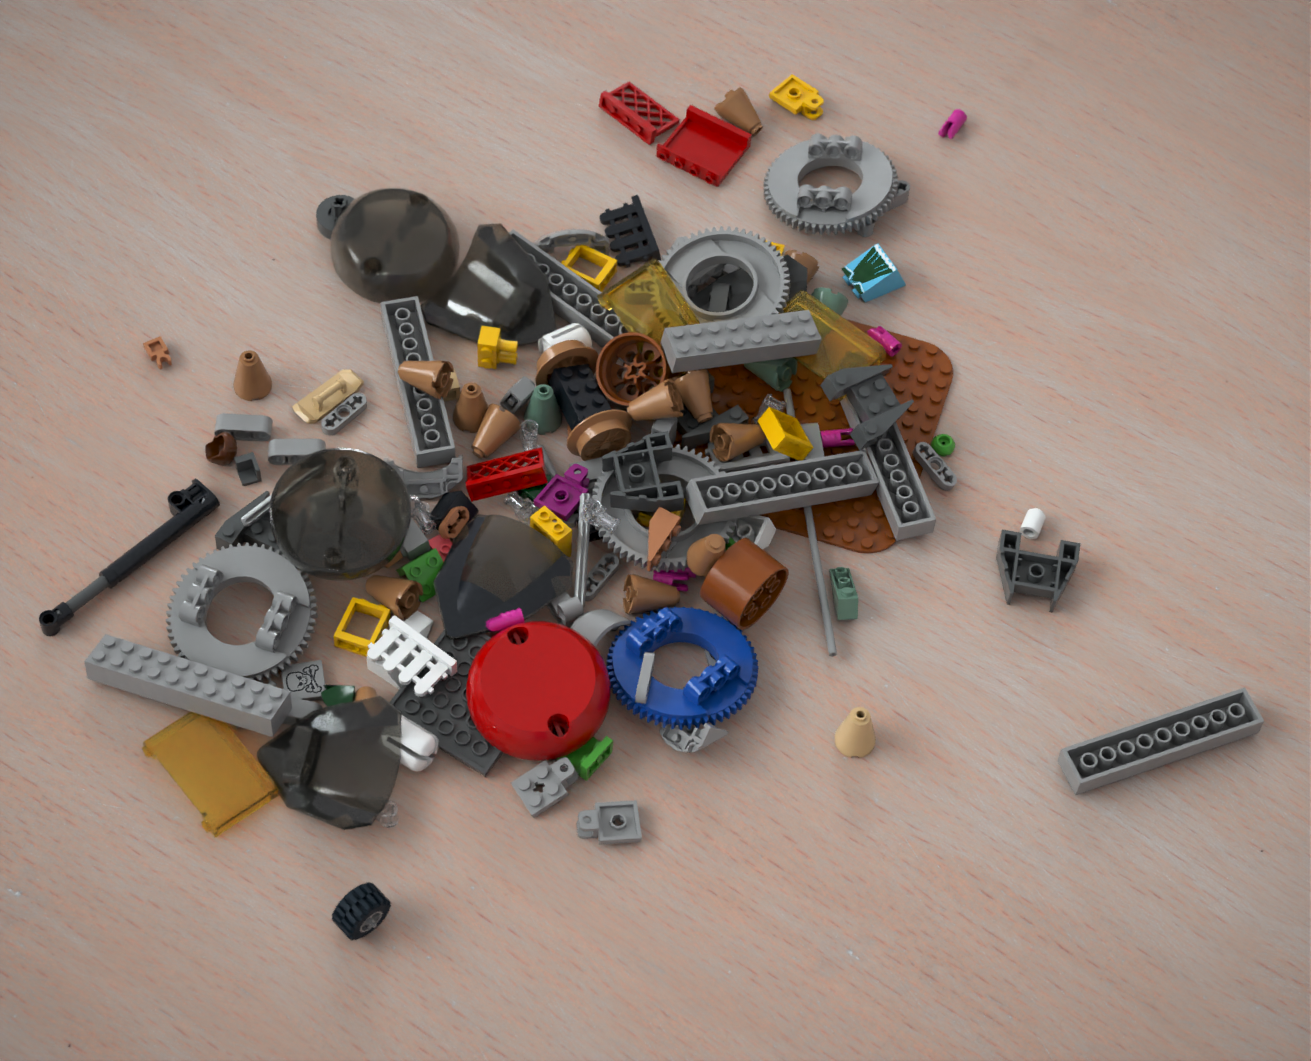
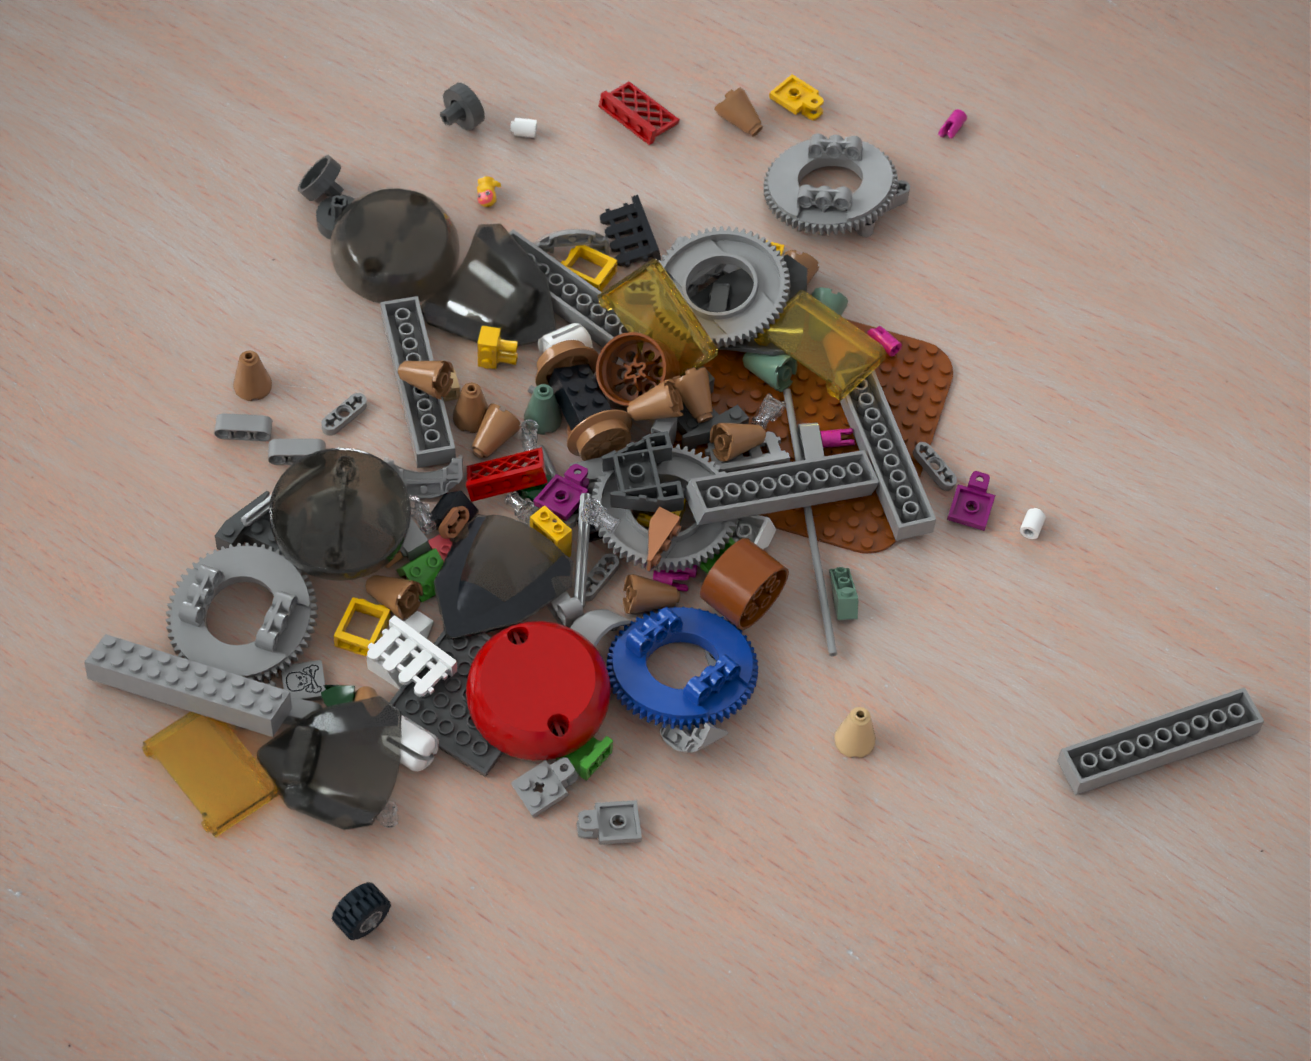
(157, 351): nougat plate -> none
(193, 506): black piece -> none
(221, 449): reddish brown hair -> none
(247, 469): dark grey panel -> none
(321, 179): none -> dark grey piece
(328, 396): tan piece -> none
(462, 107): none -> dark grey piece
(486, 191): none -> animal
(505, 620): dark pink hinge -> none
(518, 395): light grey brick -> none
(524, 127): none -> white brick
(645, 678): light grey beam -> none
(705, 146): red panel -> none
(705, 553): medium nougat cone -> none
(740, 341): light grey brick -> none
(785, 434): yellow window -> none
(869, 397): dark grey wedge -> none
(872, 274): slope -> none
(945, 449): bright green plate -> none
(975, 495): none -> magenta plate
(1035, 572): dark grey wedge -> none

